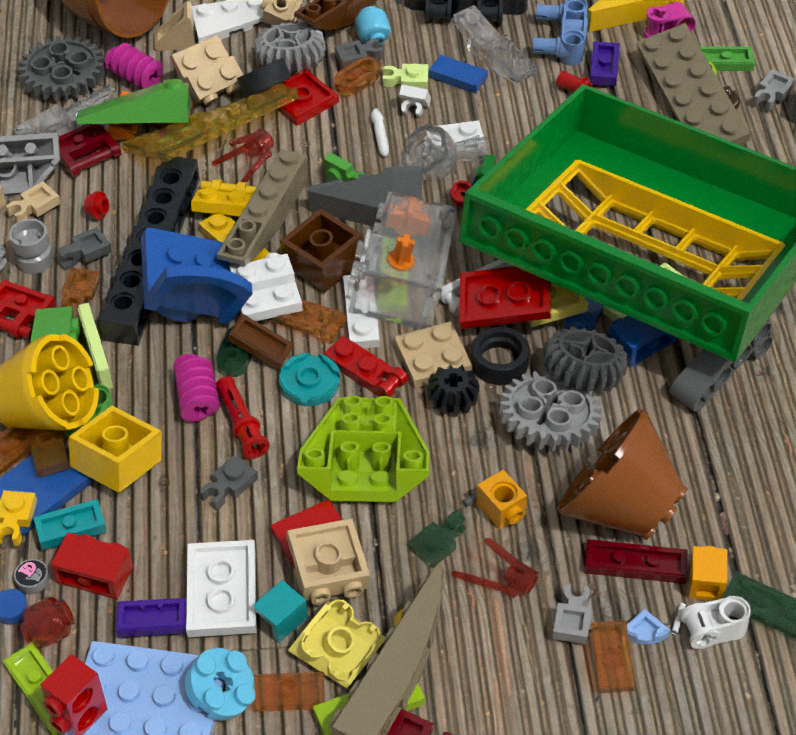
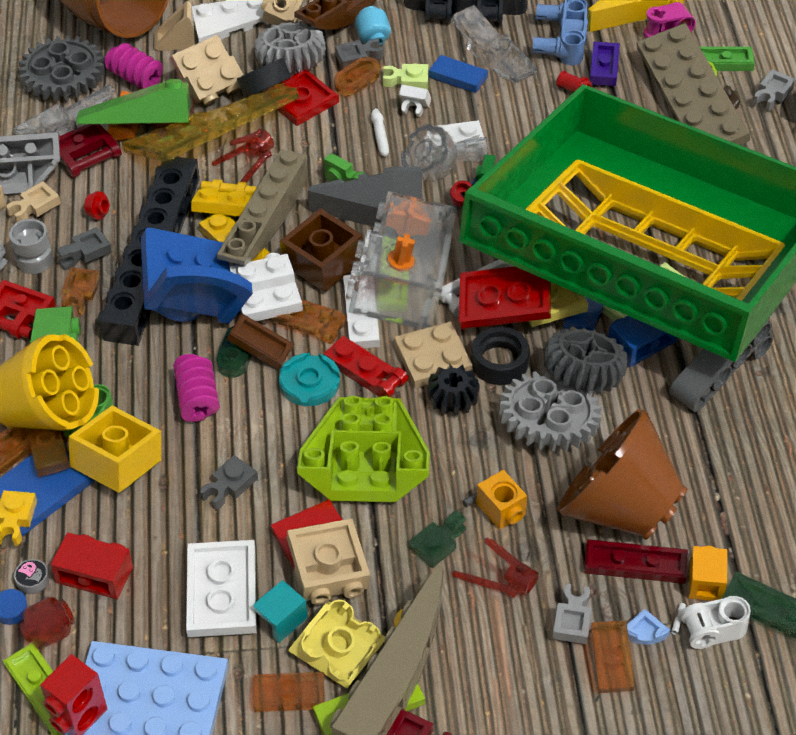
(76, 519): teal plate -> none
(94, 345): yellowish green tile -> none
(151, 617): dark purple plate -> none
(229, 392): red pin -> none
(236, 674): medium azure plate -> none

